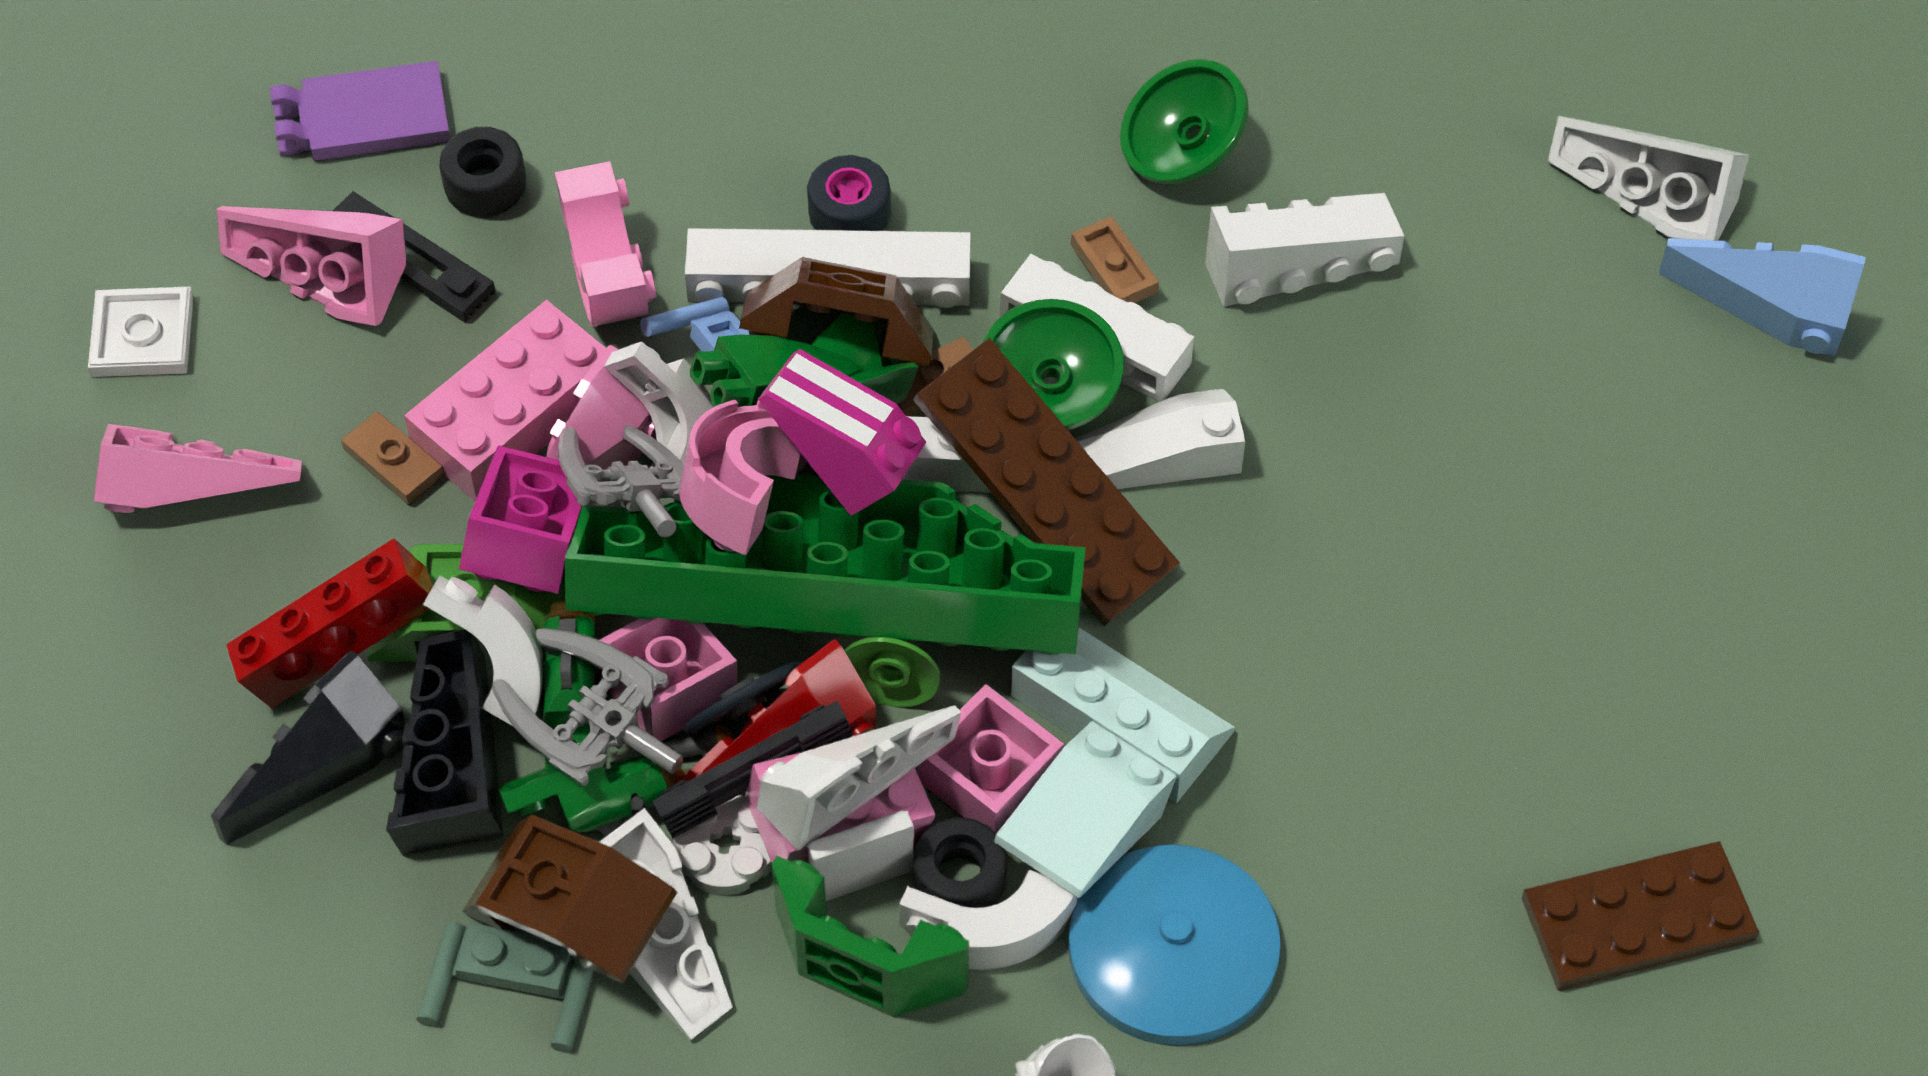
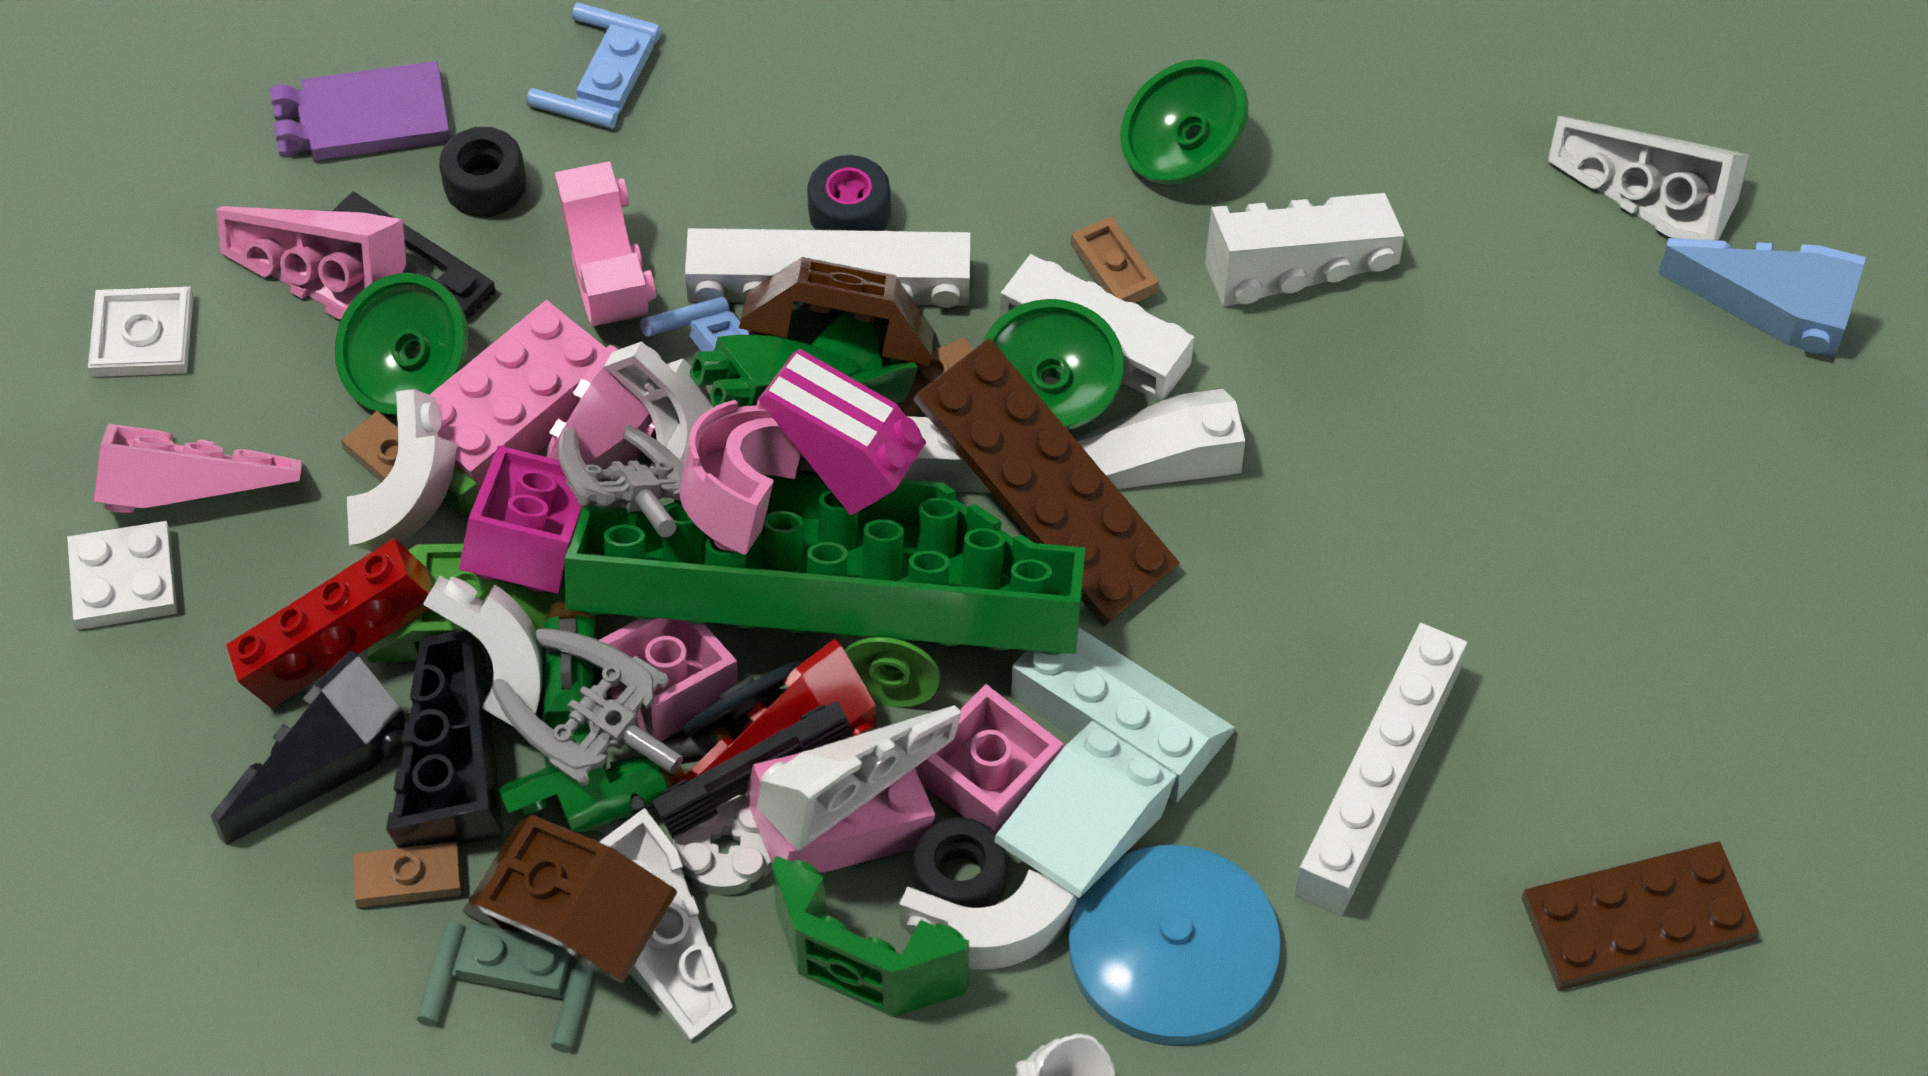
(122, 575): none -> white plate
(383, 330): none -> green dish
(406, 874): none -> medium nougat plate
(414, 484): none -> white arch
(461, 492): none -> bright green tile
(610, 71): none -> light blue plate
(864, 854): white tile -> none
(1380, 769): none -> white brick

